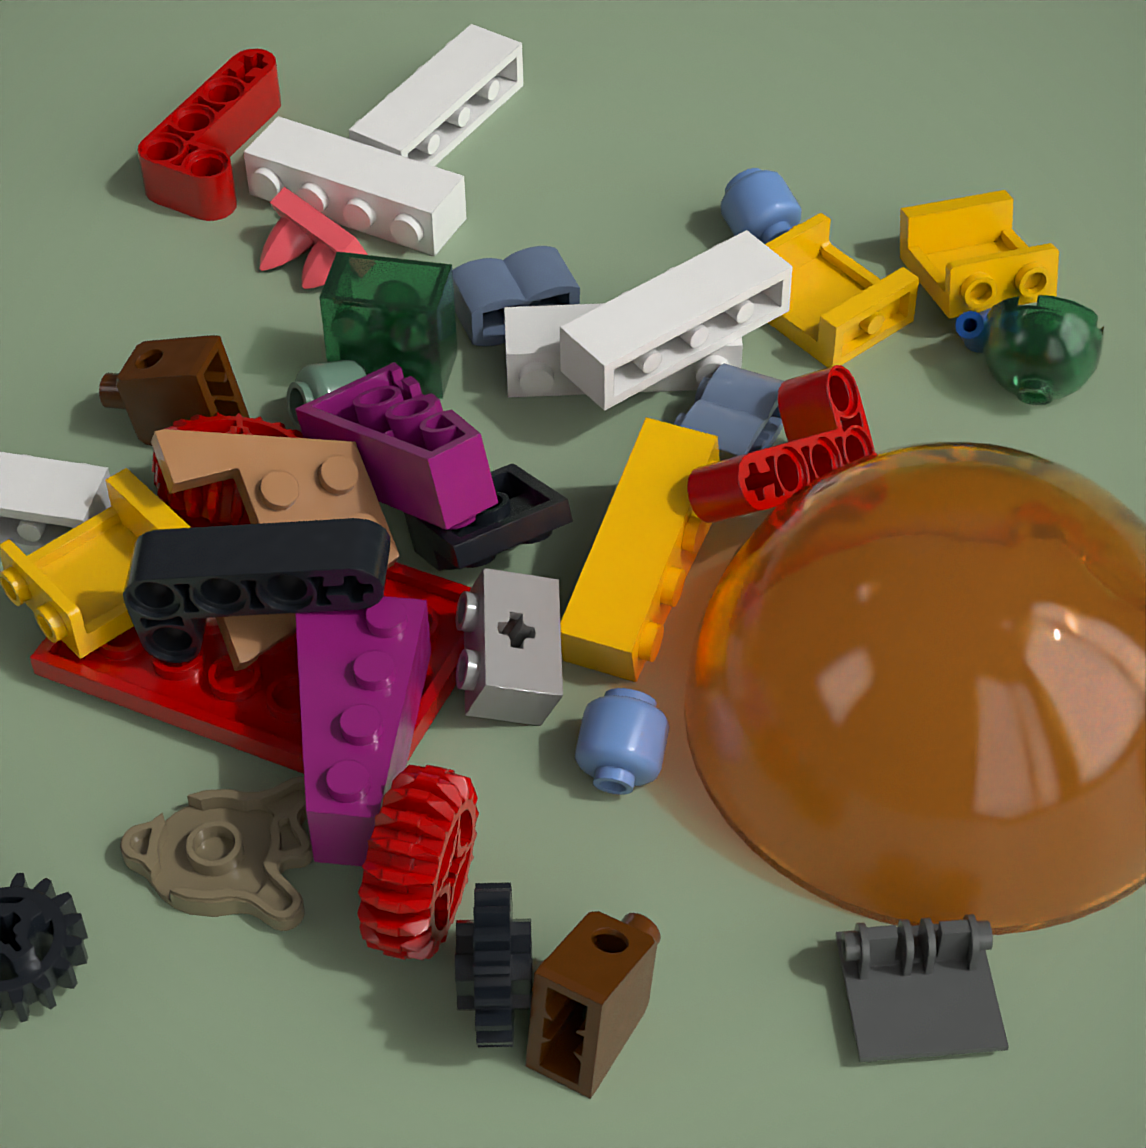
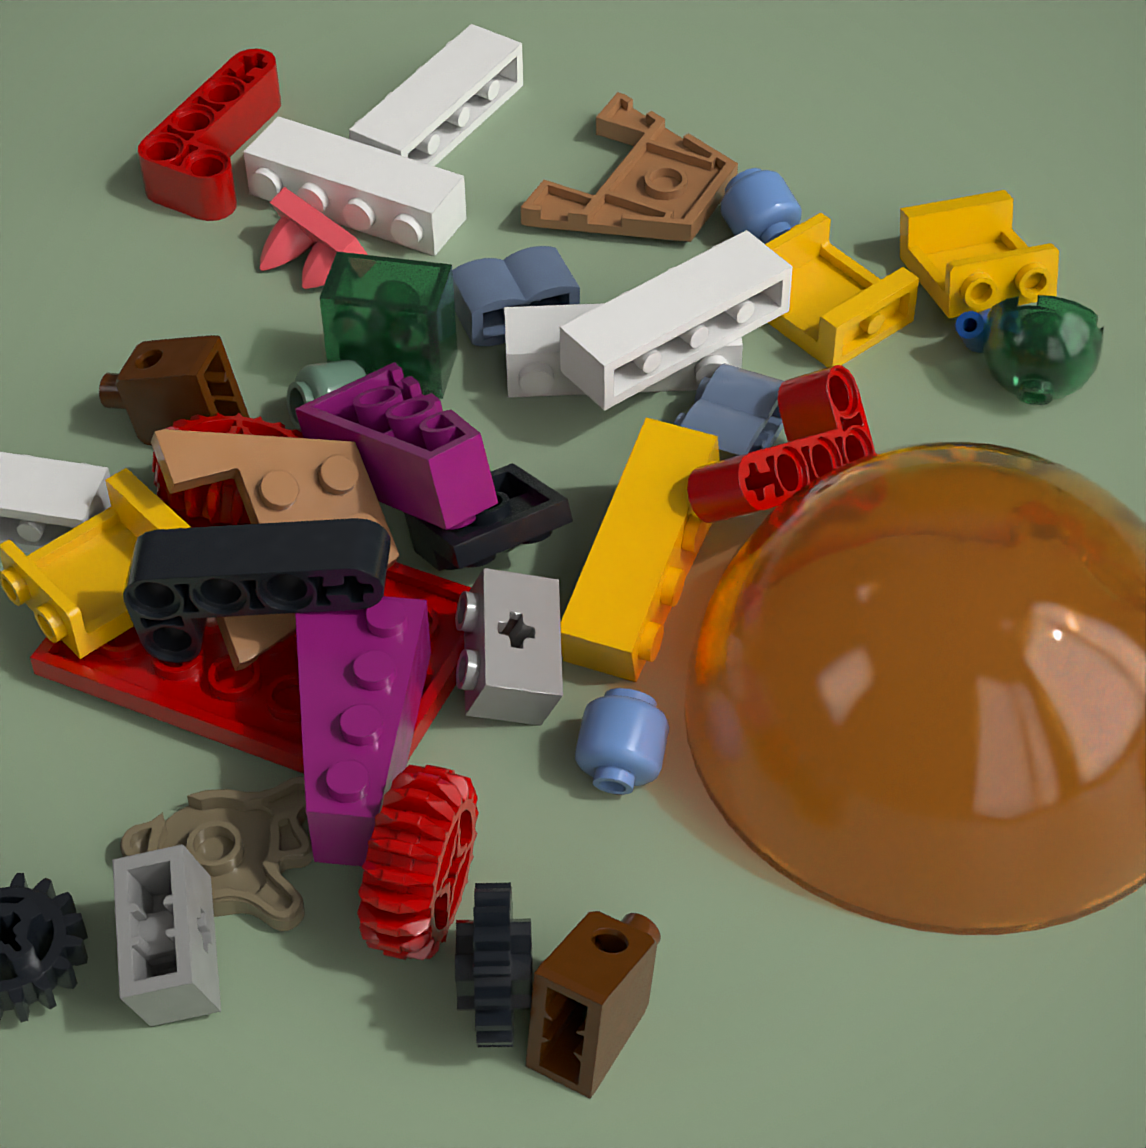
(165, 936): none -> light grey brick
(657, 192): none -> medium nougat wing
(921, 989): dark grey hinge -> none

